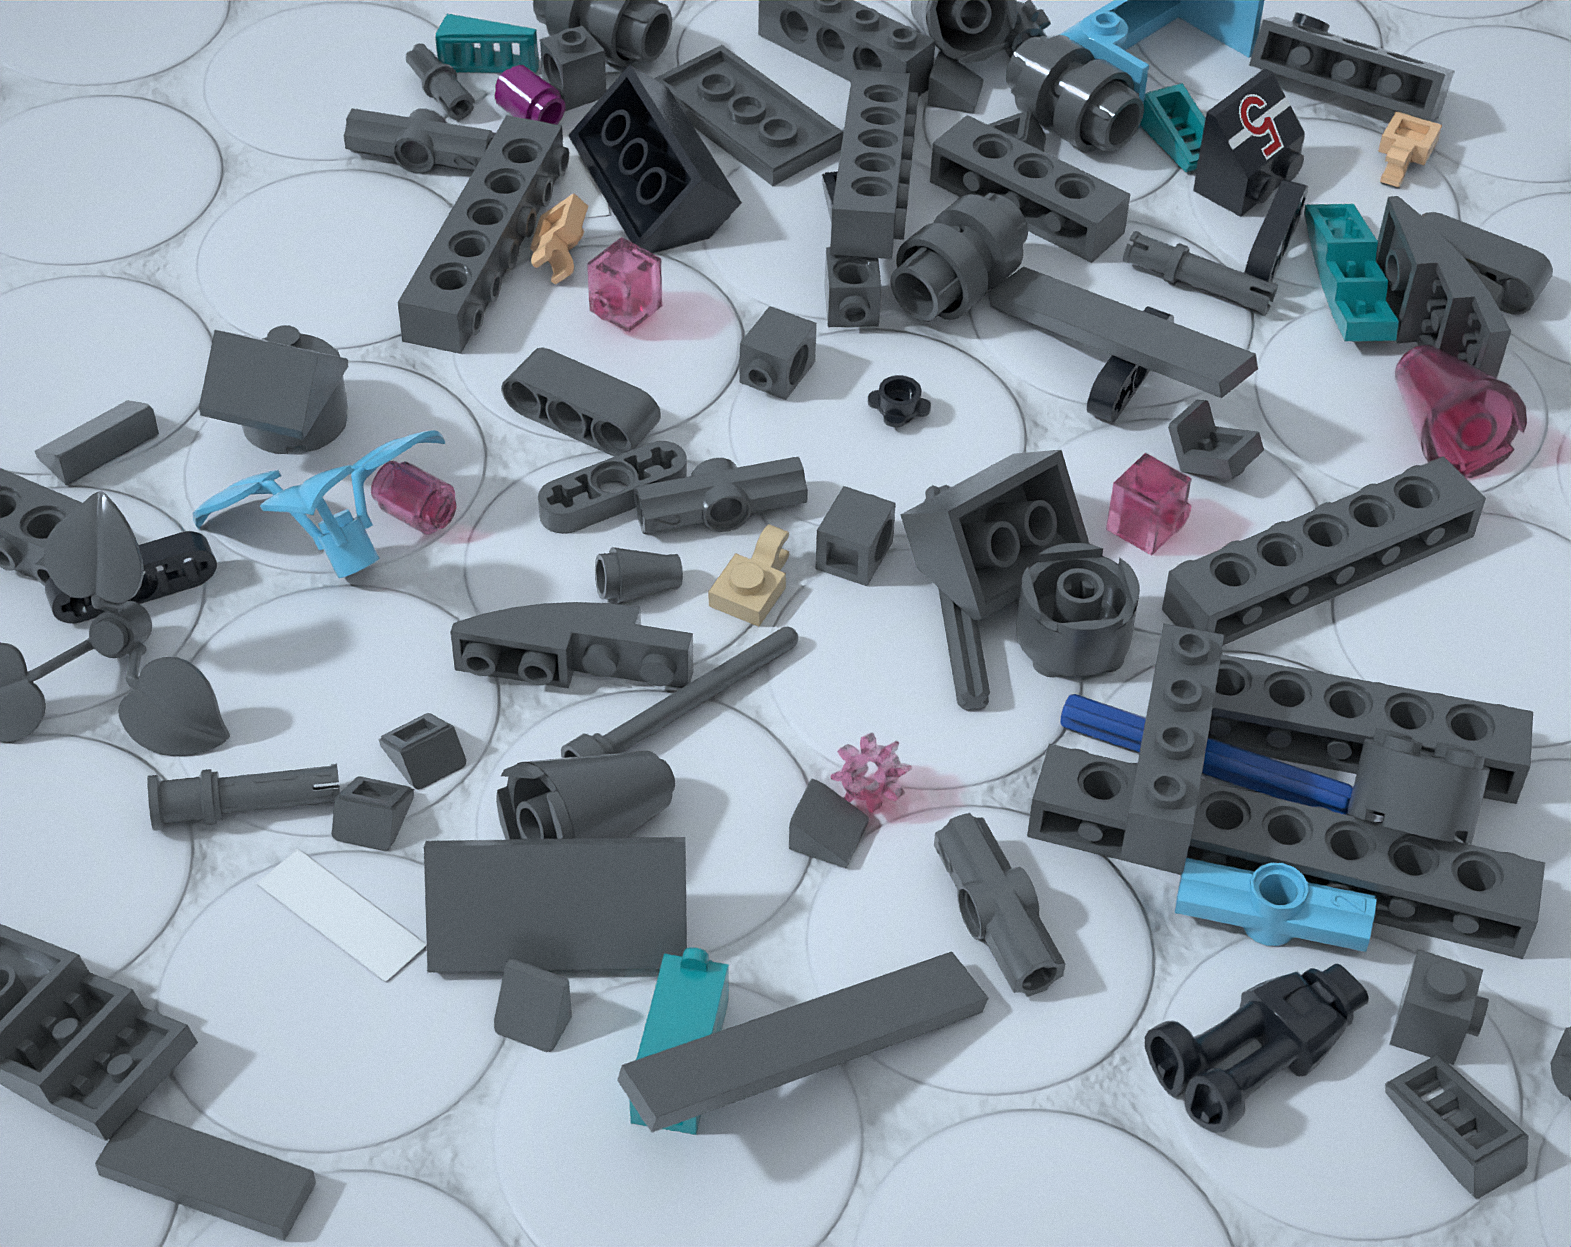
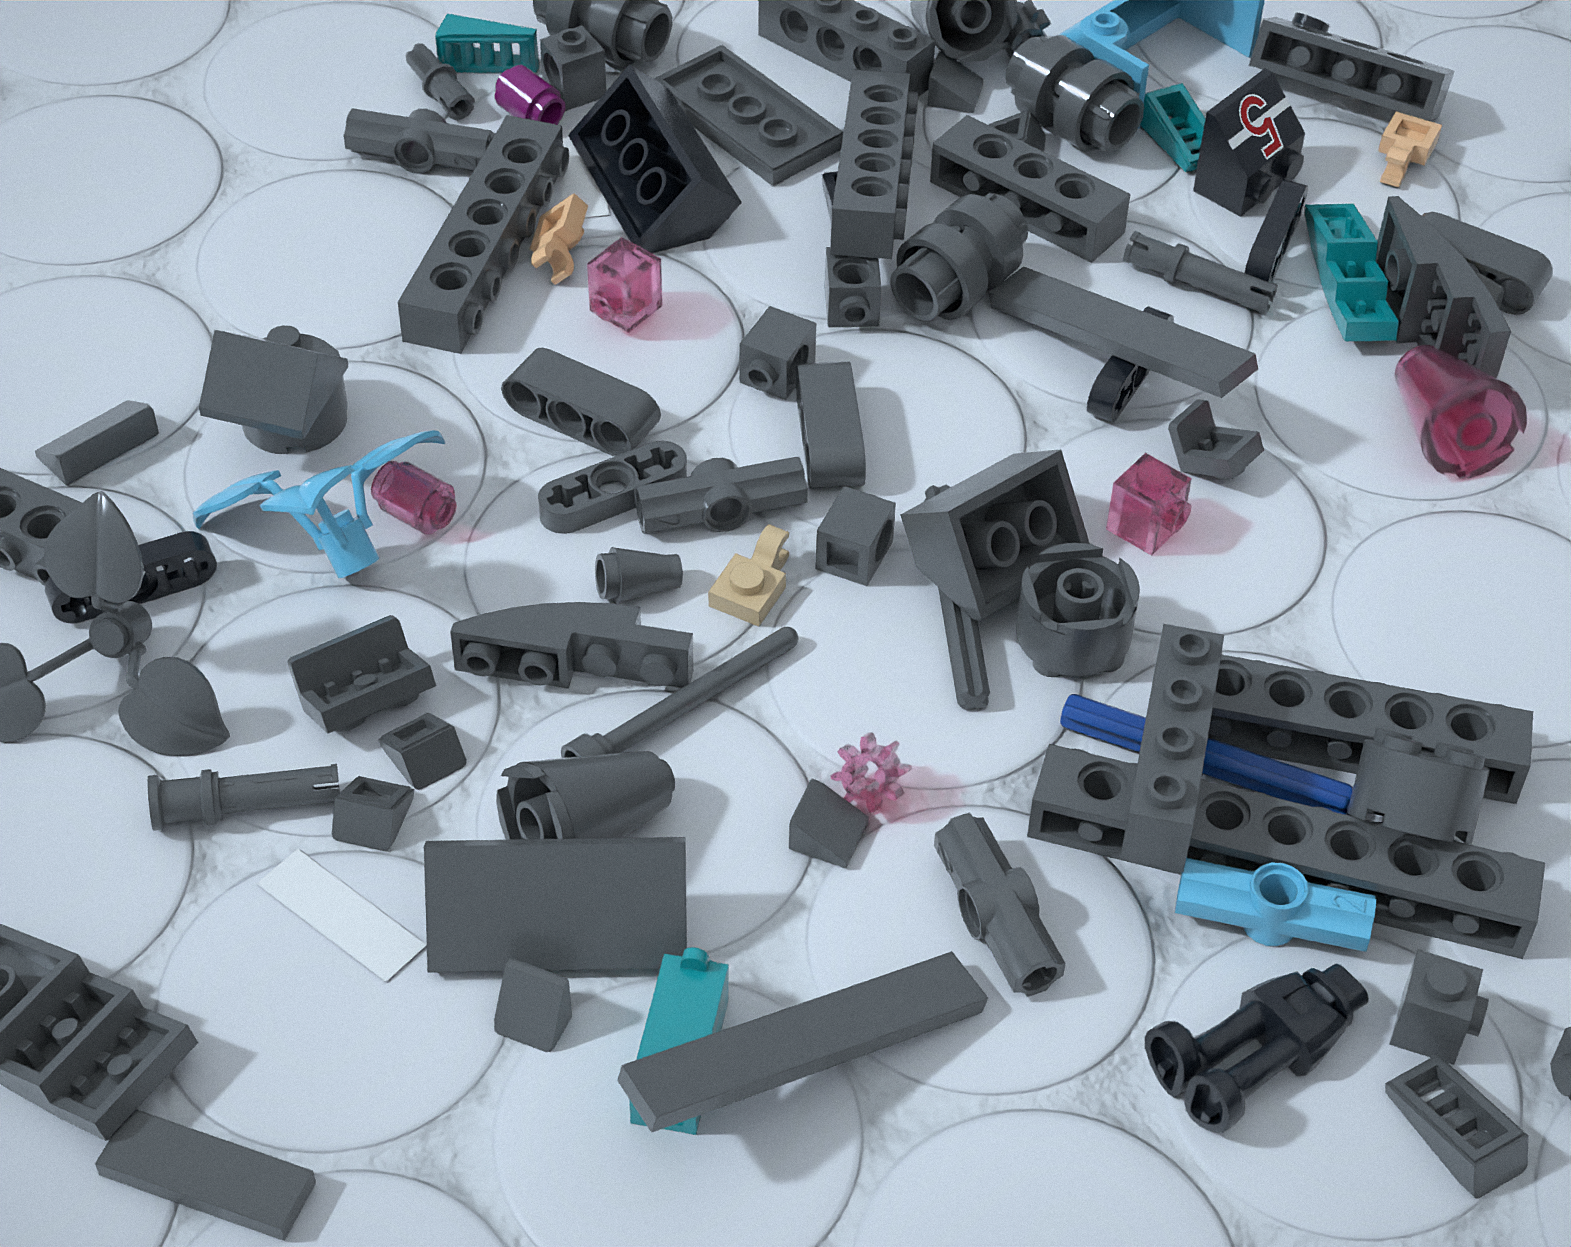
(359, 675): none -> dark grey bracket
(830, 425): none -> dark grey beam
(899, 400): black plate -> none
(1324, 552): dark grey brick -> none

